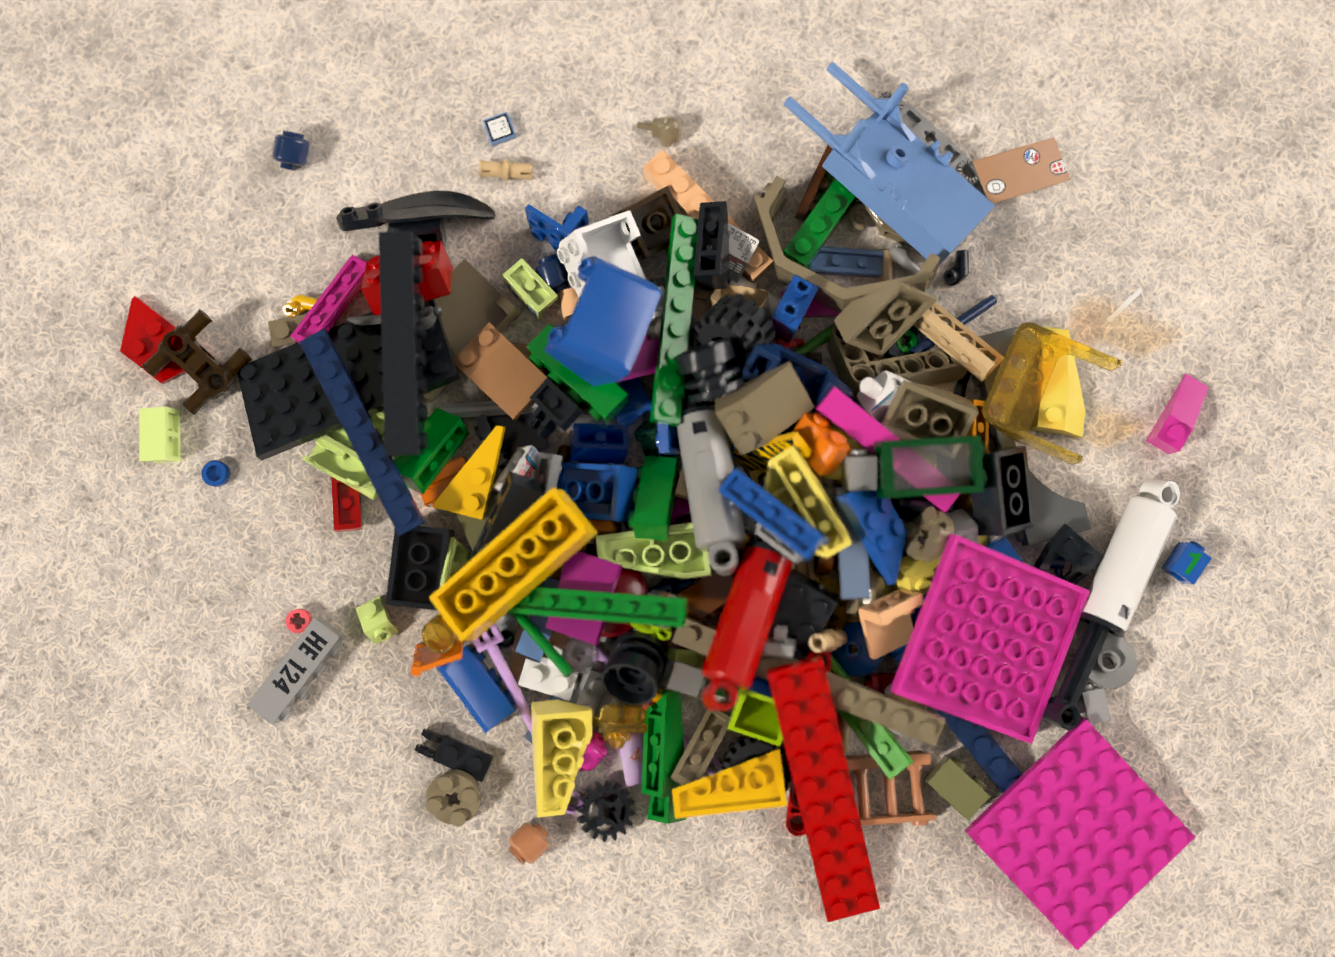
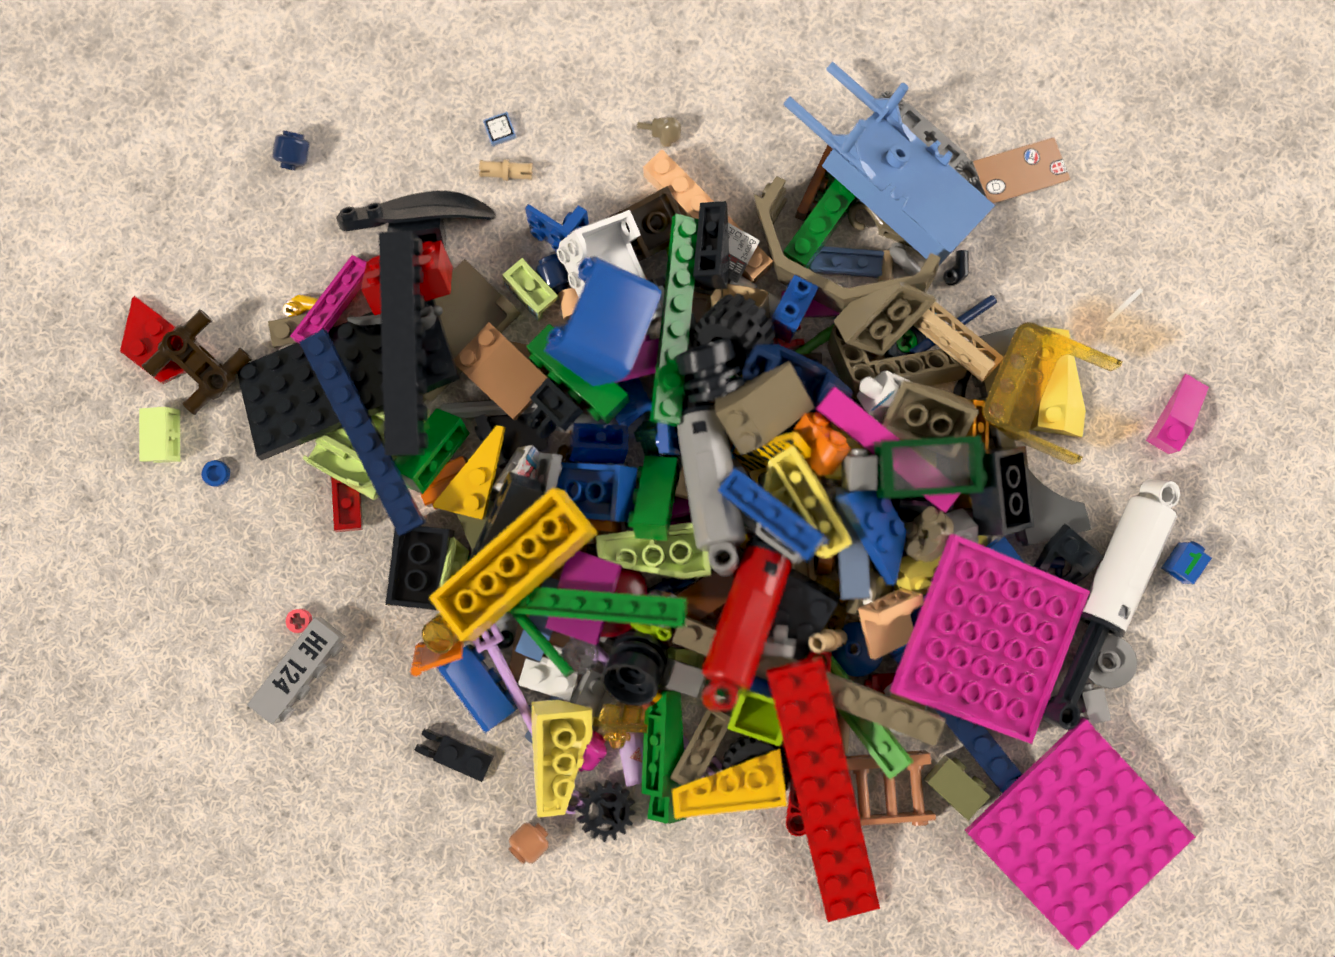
(376, 620): yellowish green bracket -> none
(446, 810): dark tan plate -> none

